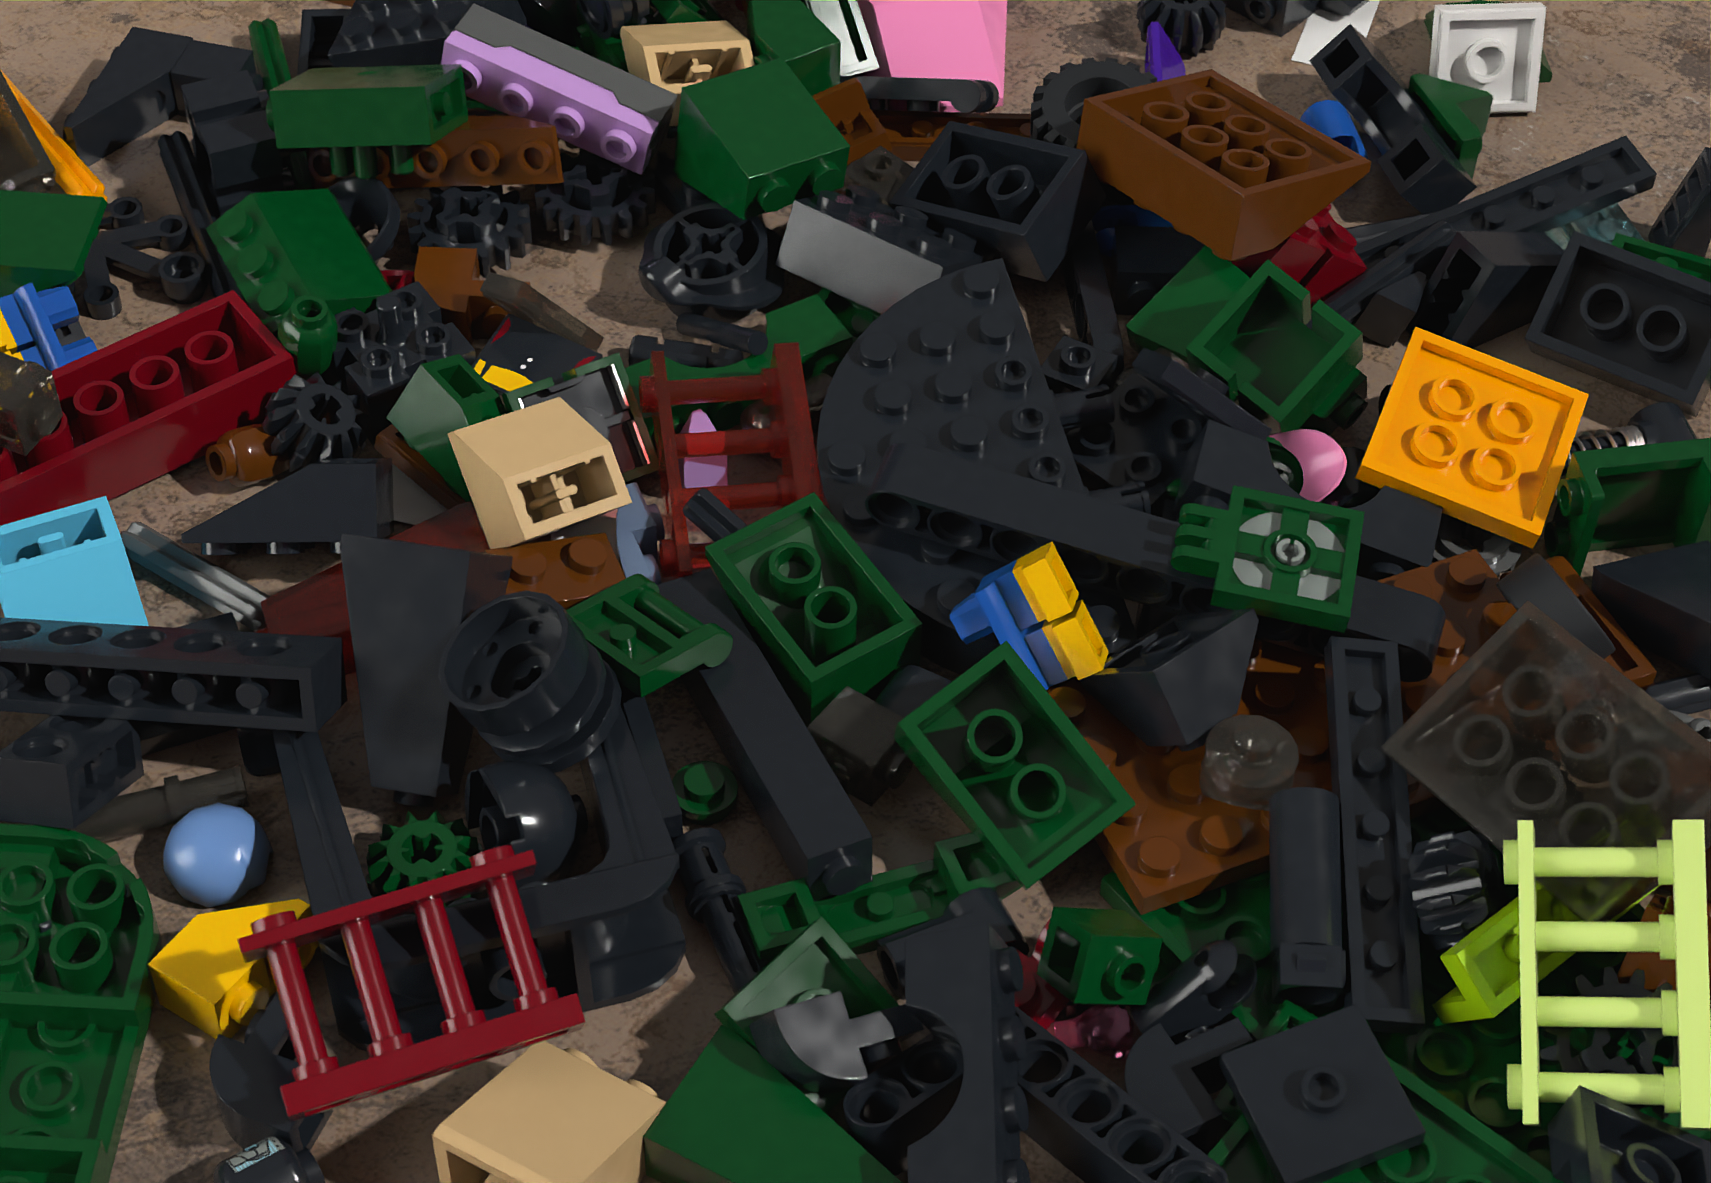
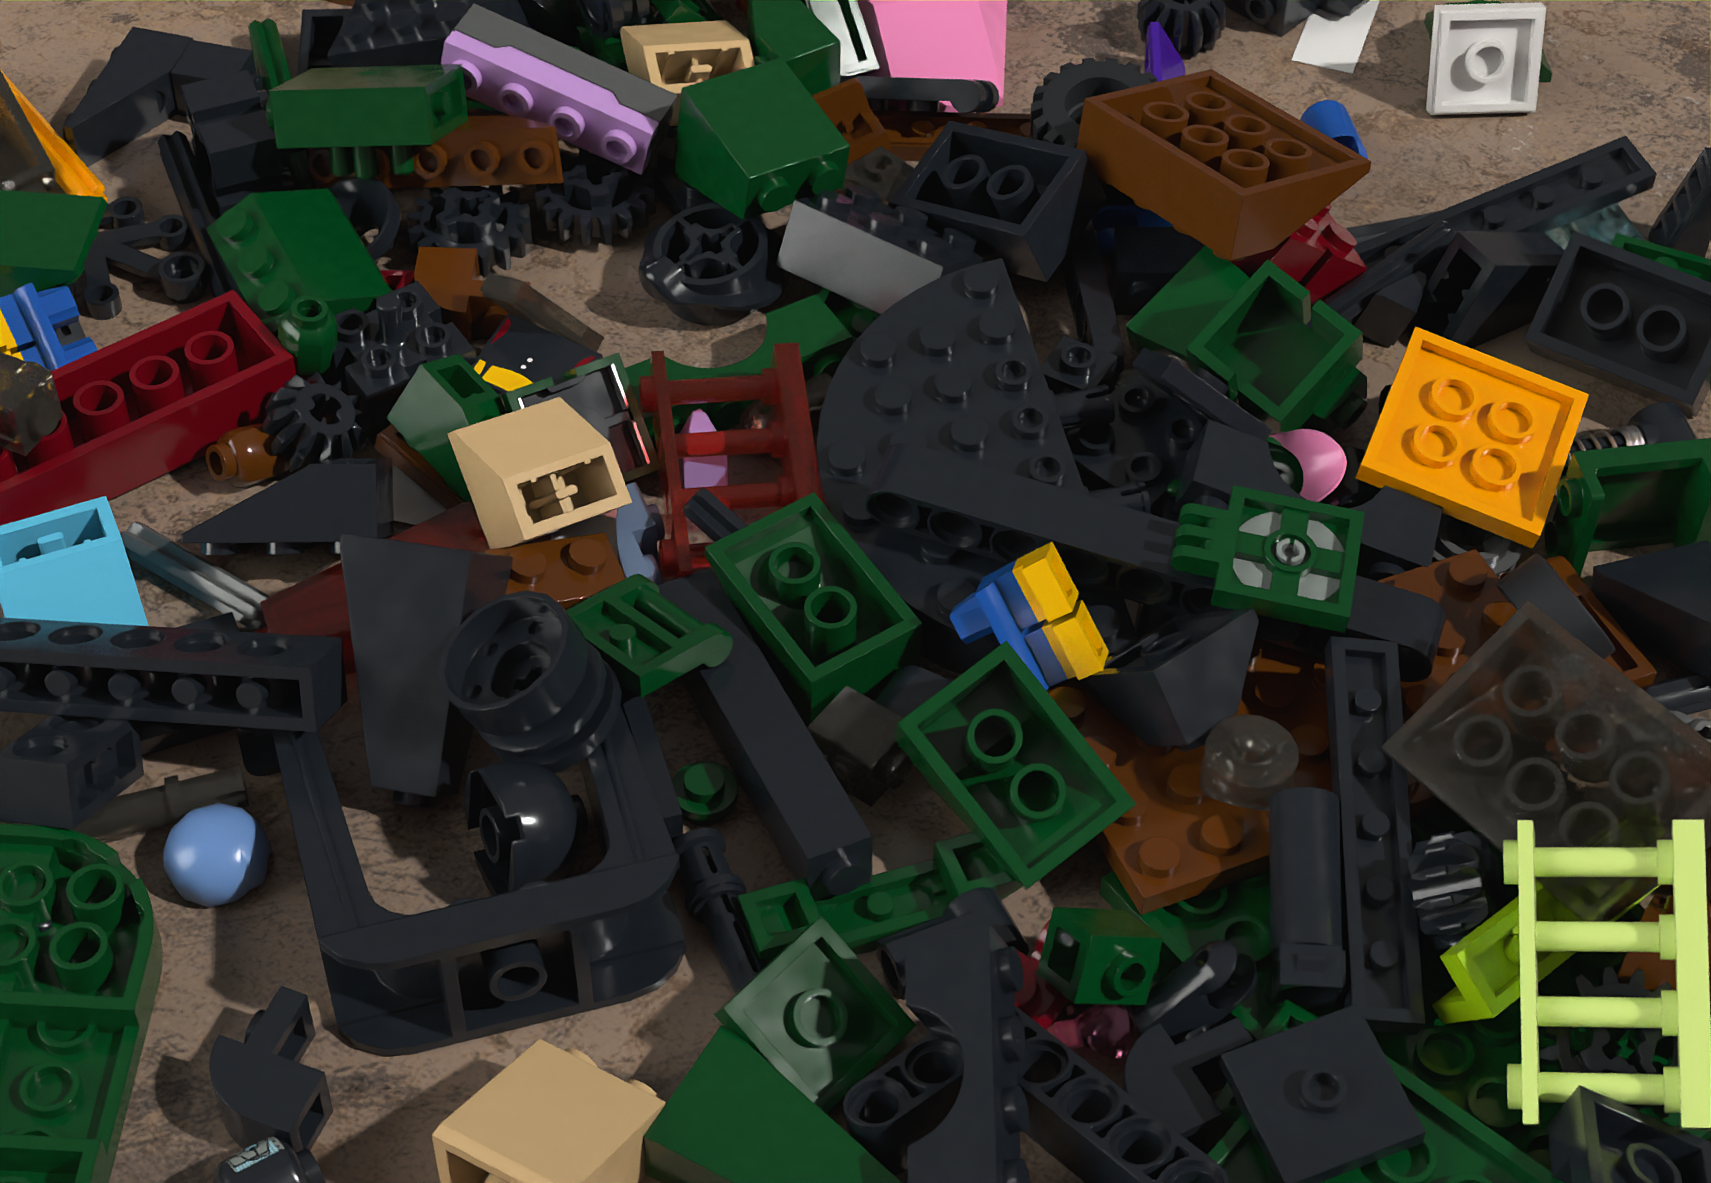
(205, 975): yellow slope -> none
(393, 1055): dark red fence -> none
(419, 854): dark green gear -> none
(682, 352): black axle -> none
(722, 333): black piece -> none
(826, 1050): black brick -> none
(1410, 145): black arch -> none
(1456, 112): dark green slope -> none

